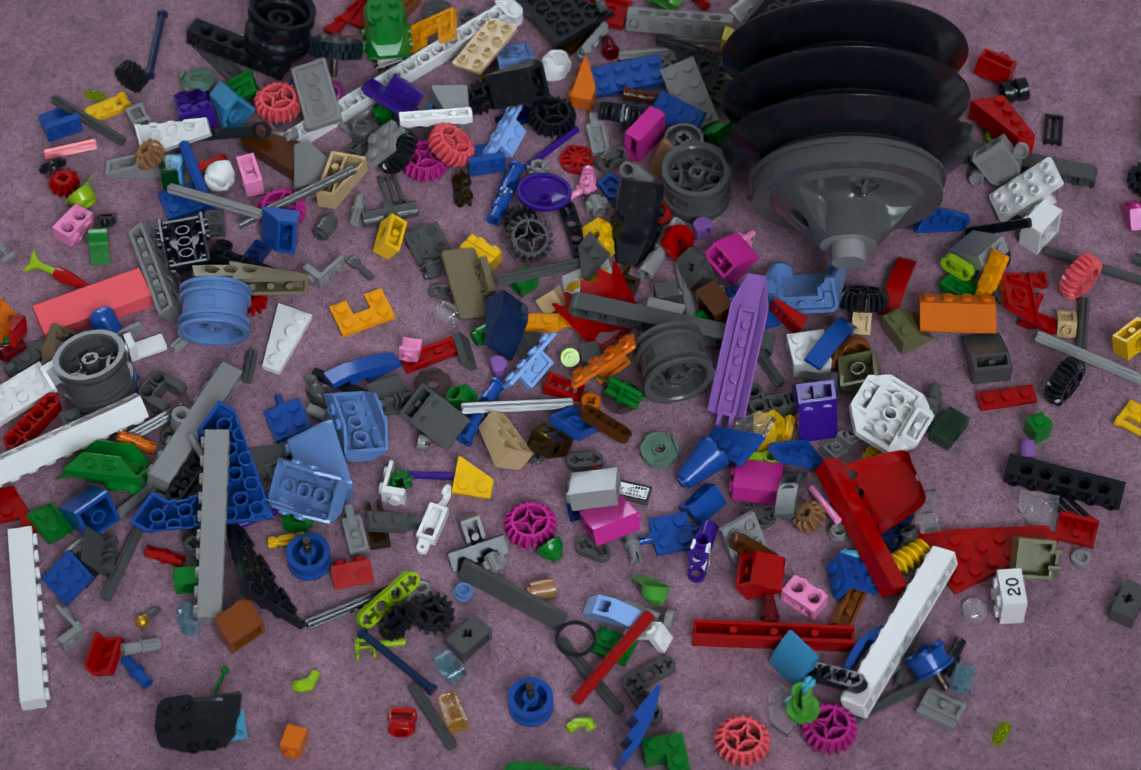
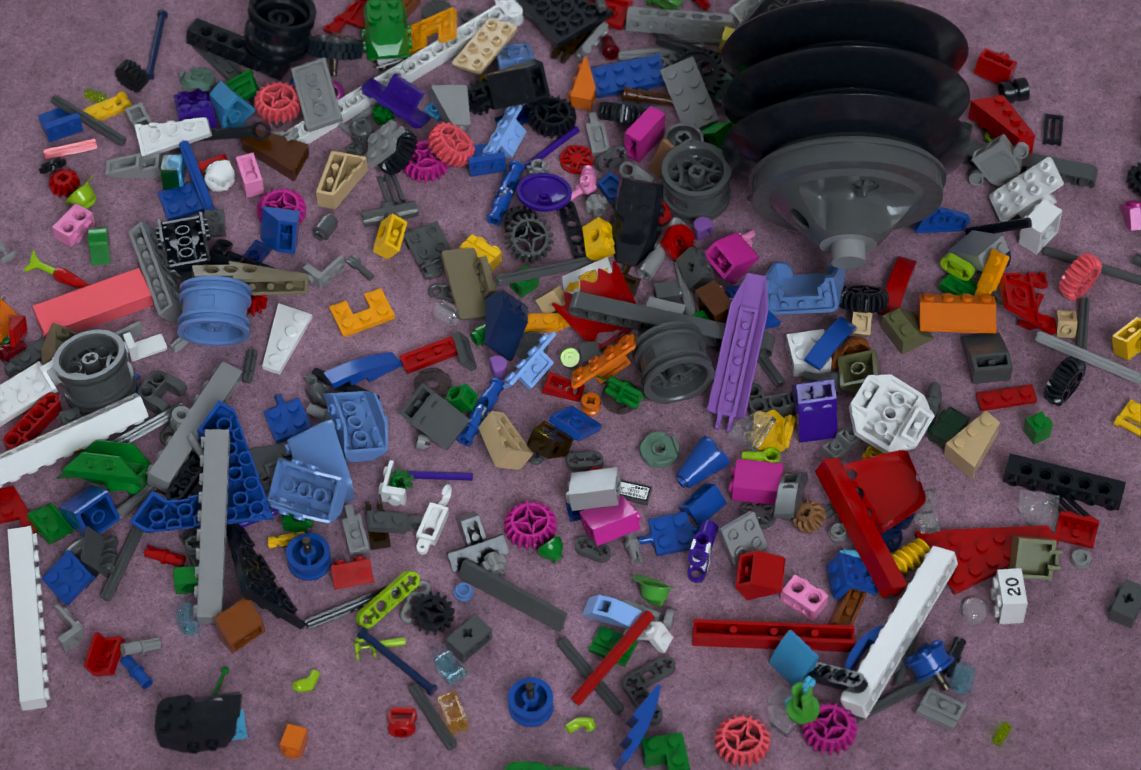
(104, 319): blue helmet -> none
(107, 220): black plate -> none
(140, 443): orange pin -> none
(143, 620): piece -> none
(150, 154): medium nougat gear -> none
(215, 201): light grey axle -> none
(303, 193): dark grey piece -> none
(308, 165): light grey slope -> none
(356, 210): light grey axle -> none
(391, 393): dark grey hinge -> none
(397, 620): black gear -> none
(410, 349): bright pink bracket -> none
(434, 117): white plate -> none
(462, 182): dark brown hinge -> none
(471, 481): yellow wing -> none
(516, 405): light grey axle -> none
(543, 588): medium nougat brick -> none
(556, 65): white hair -> none
(575, 623): black piece -> none
(591, 255): dark grey wing -> none
(605, 424): reddish brown beam -> none
(678, 111): blue wing -> none
(736, 444): blue wing -> none
(743, 544): reddish brown beam -> none
(769, 609): dark red cone -> none
(788, 316): red slope -> none
(796, 453): blue wing -> none
(821, 500): bright pink bar -> none
(908, 533): dark grey bush -> none
(972, 443): none -> tan wedge
(1027, 449): medium lavender brick -> none

